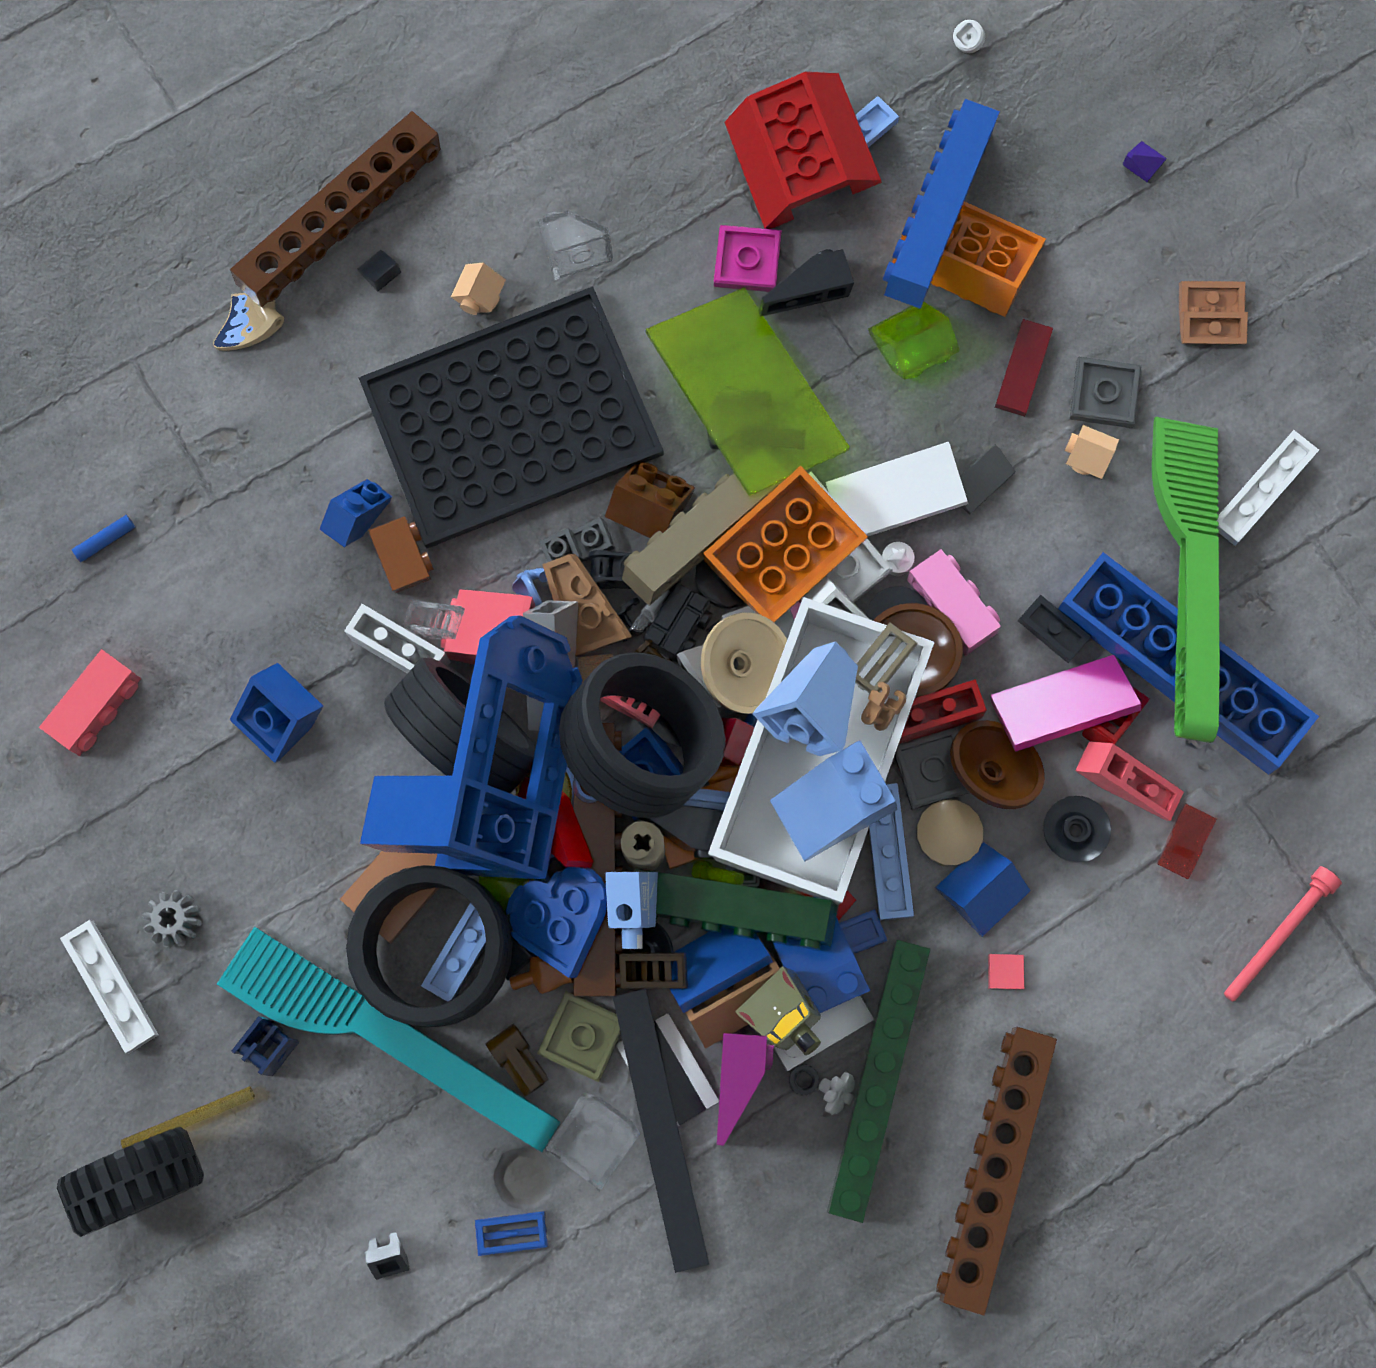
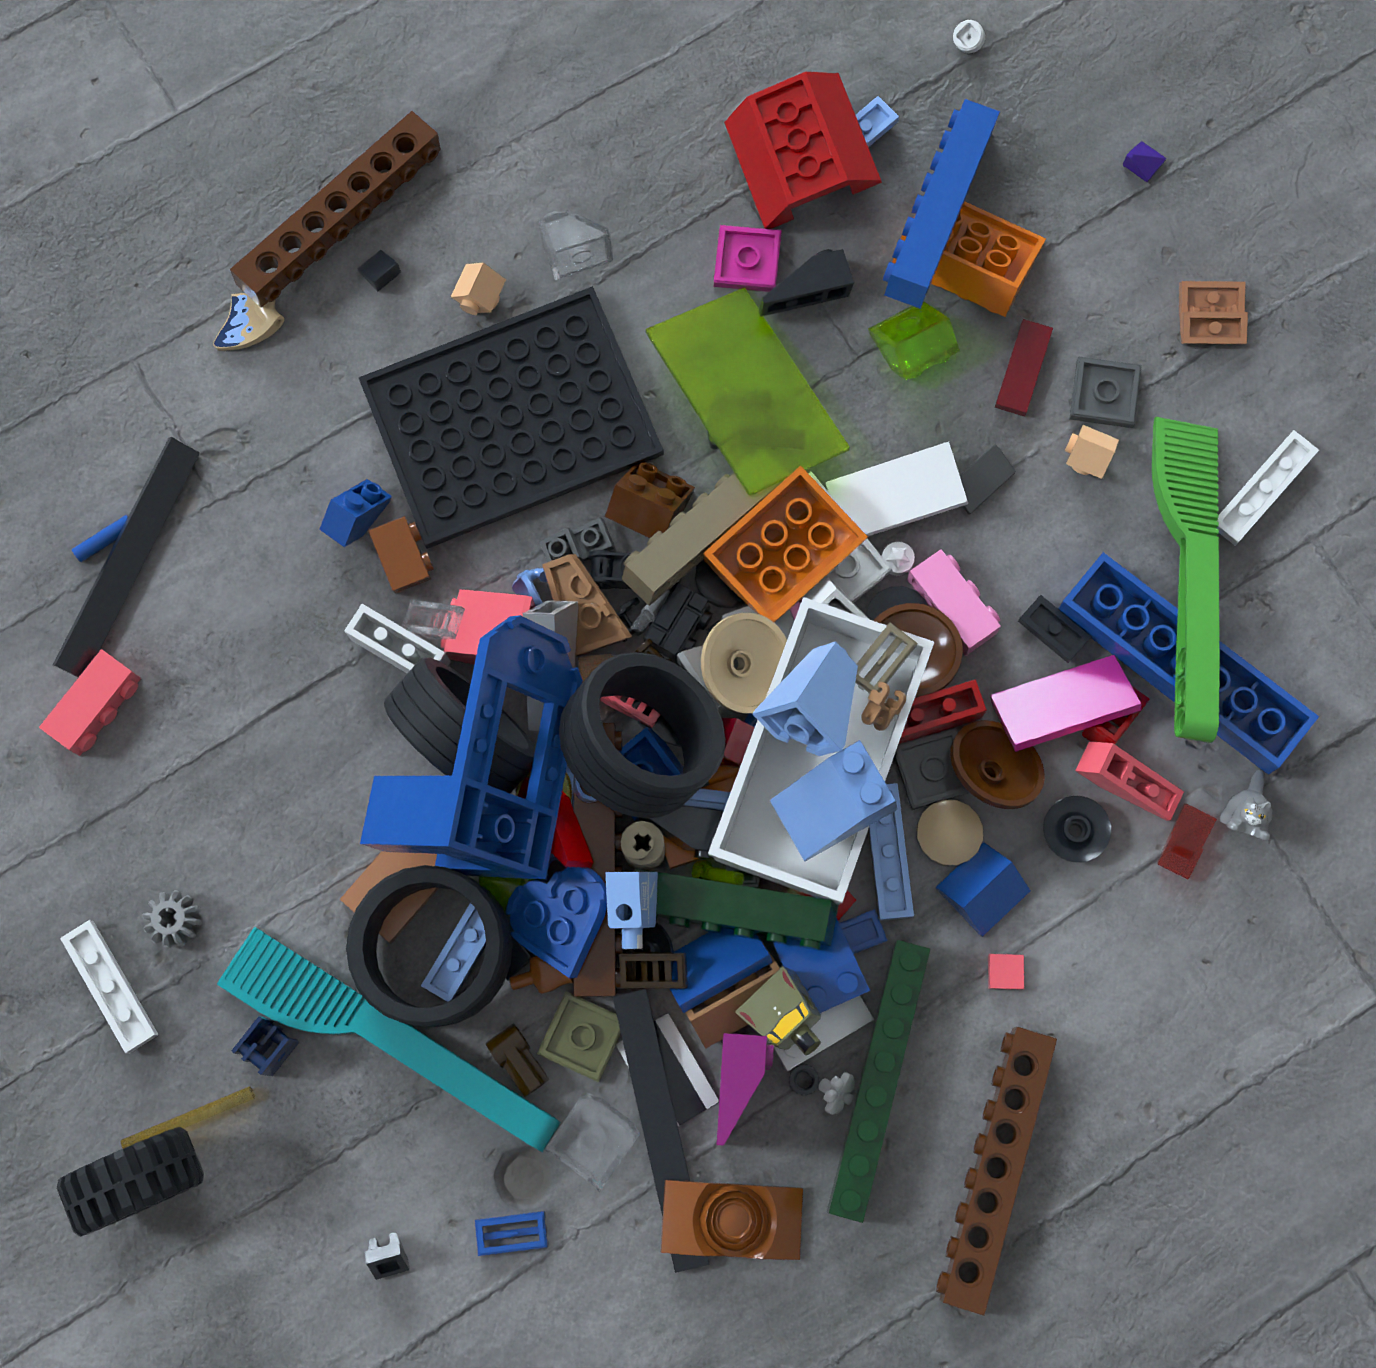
(126, 557): none -> black tile
(275, 711): blue slope -> none
(732, 1220): none -> dark orange slope
(1249, 810): none -> light grey animal
(1322, 884): coral piece -> none

